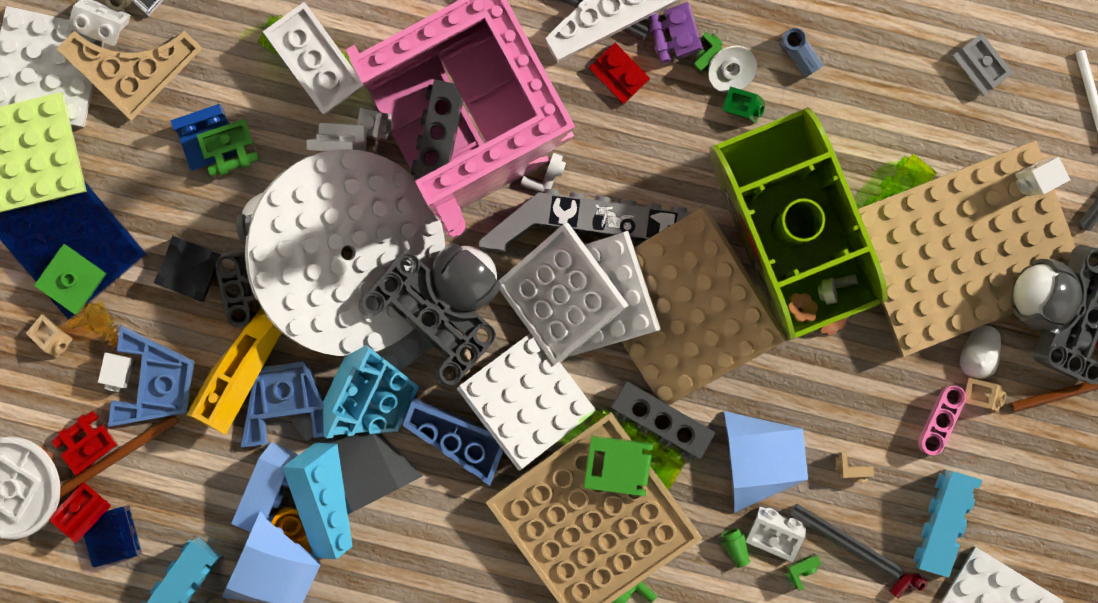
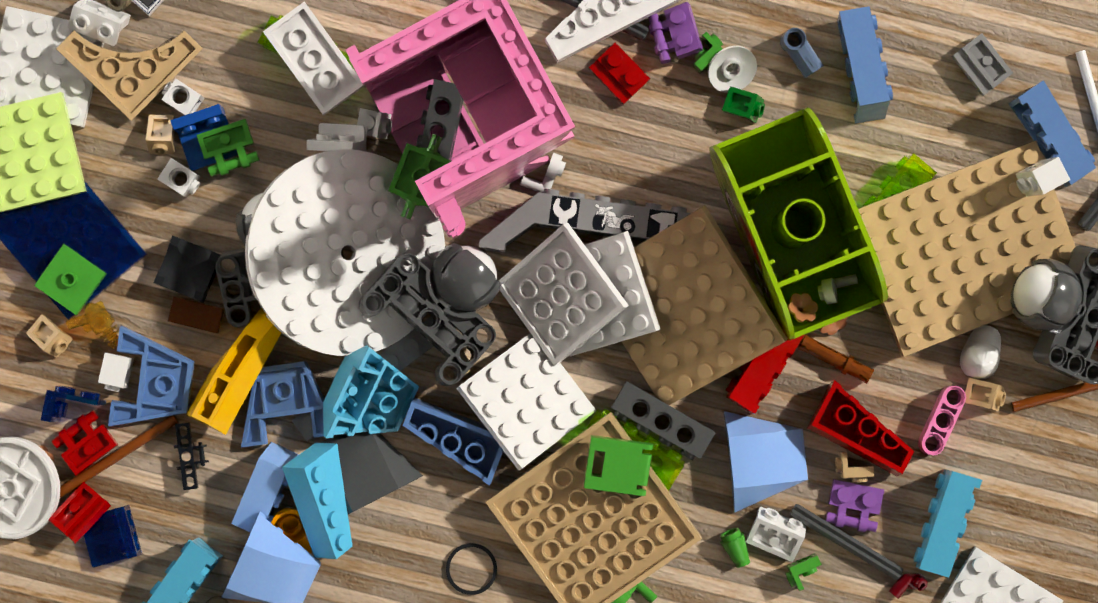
(55, 404): none -> clear blue bracket
(160, 135): none -> tan bracket
(169, 174): none -> white brick
(193, 98): none -> white brick
(193, 464): none -> black piece
(195, 315): none -> reddish brown tile
(412, 166): none -> bright green plate
(476, 591): none -> black piece
(759, 374): none -> red wedge
(840, 361): none -> dark orange pin
(855, 497): none -> medium lavender plate
(859, 431): none -> red wedge
(864, 64): none -> medium blue wedge
(1052, 131): none -> medium blue wedge

